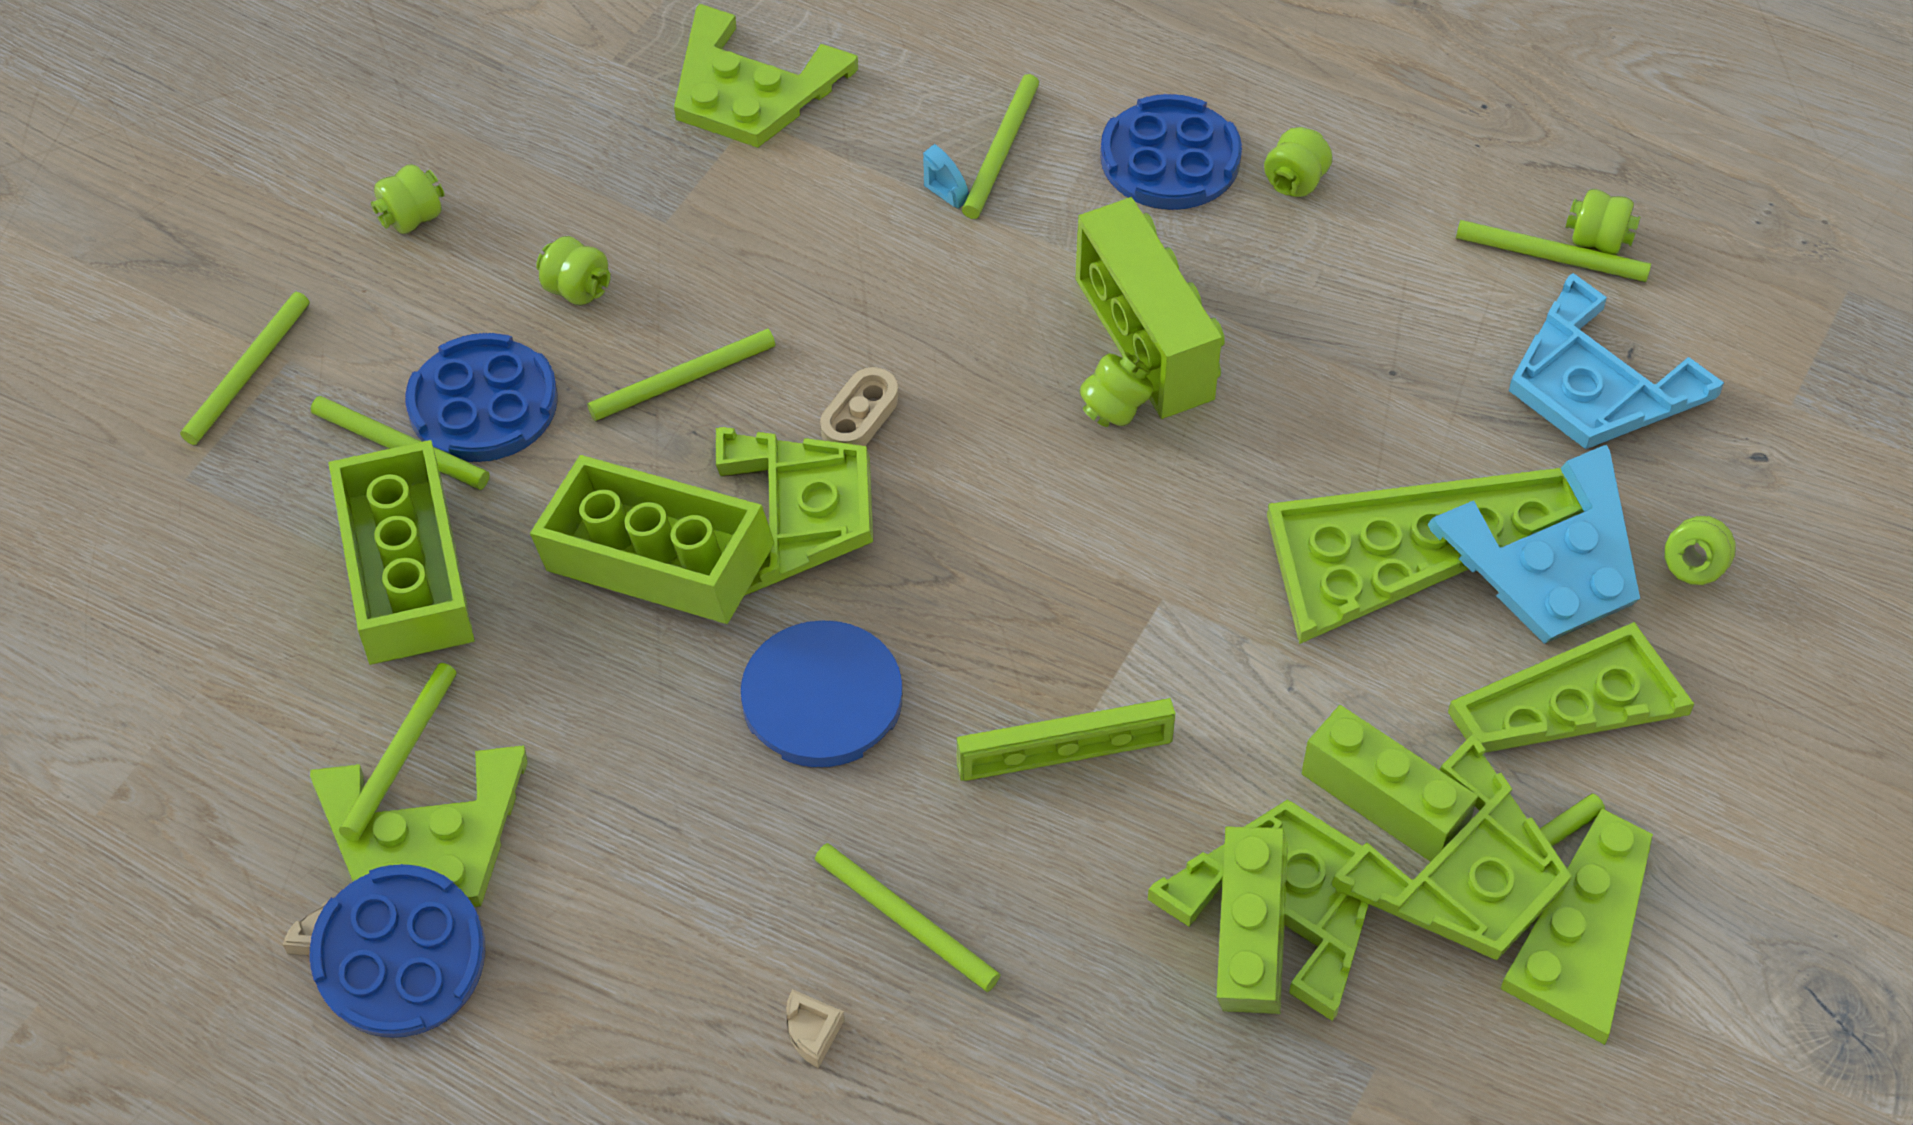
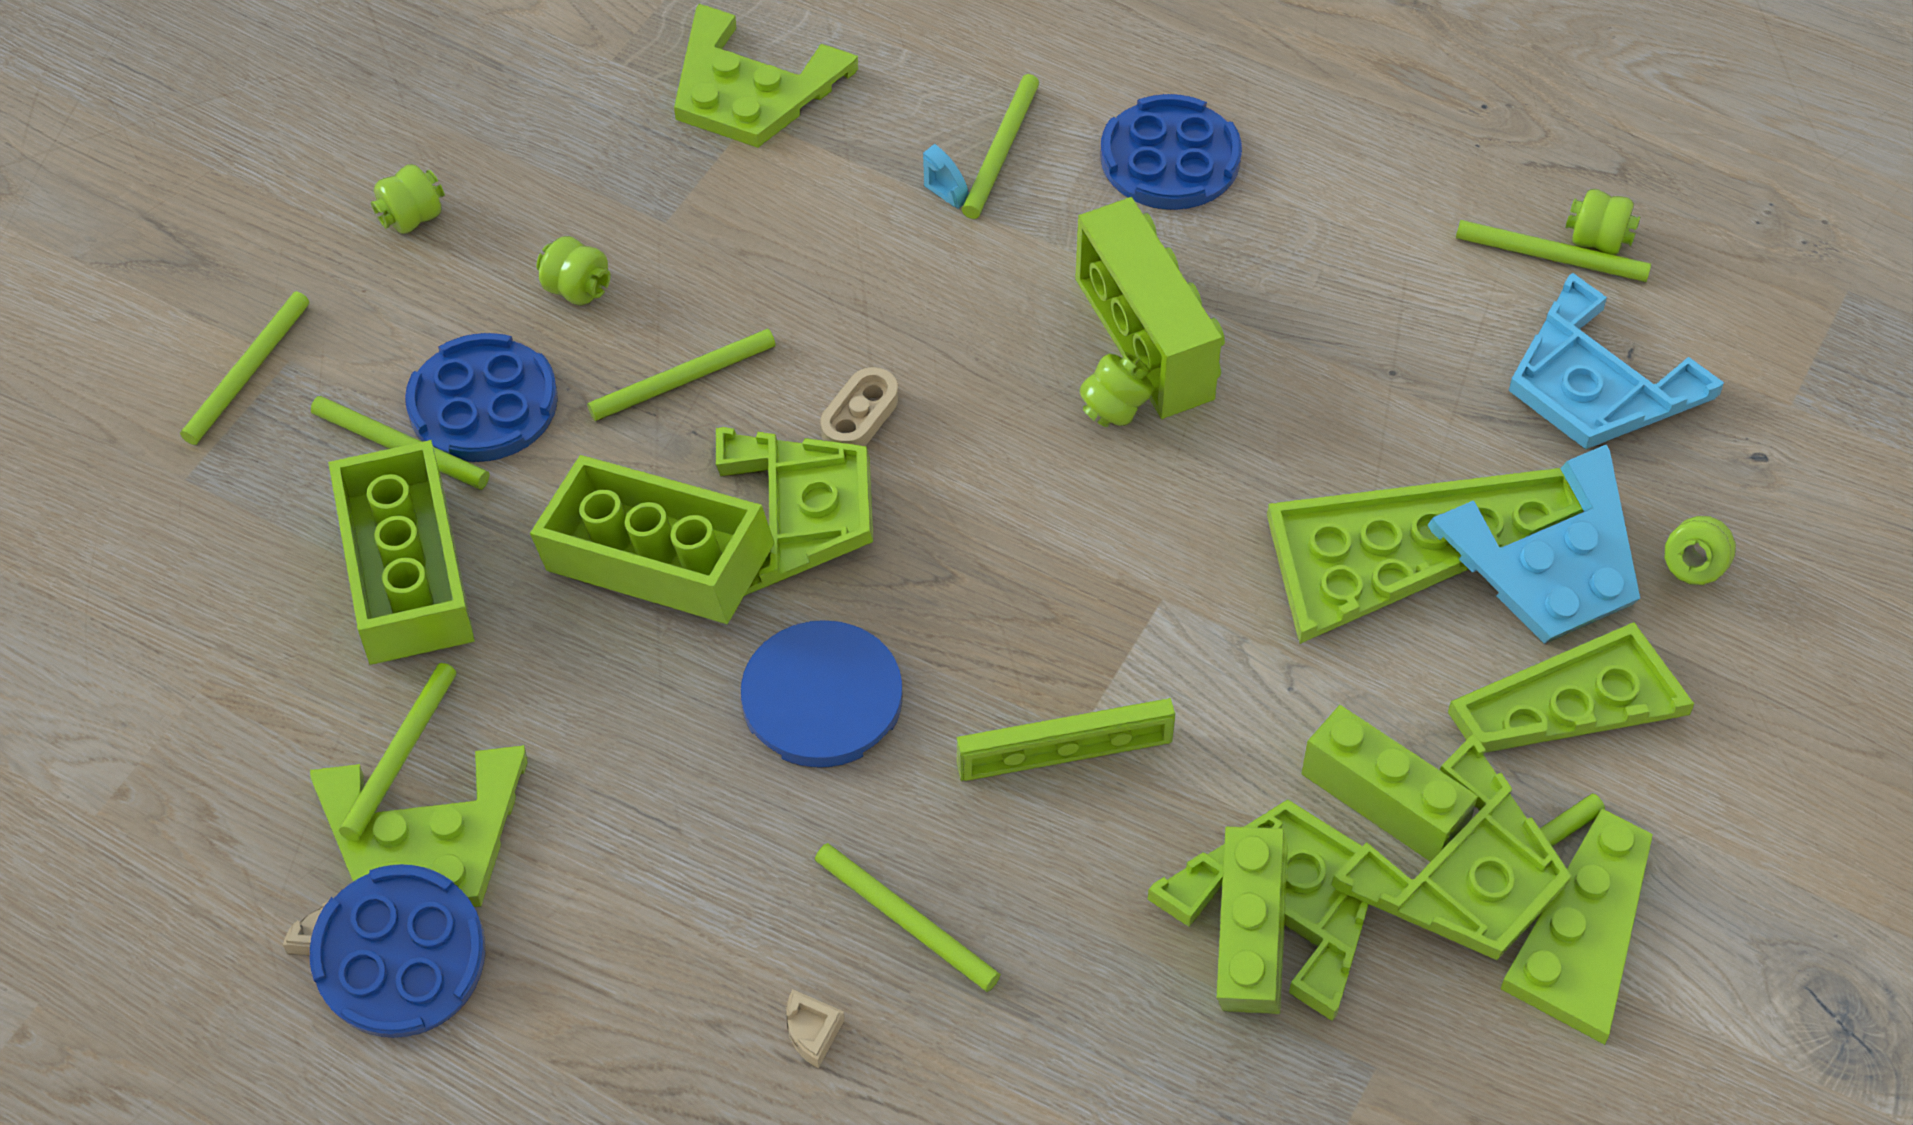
(1298, 162): lime piece -> none

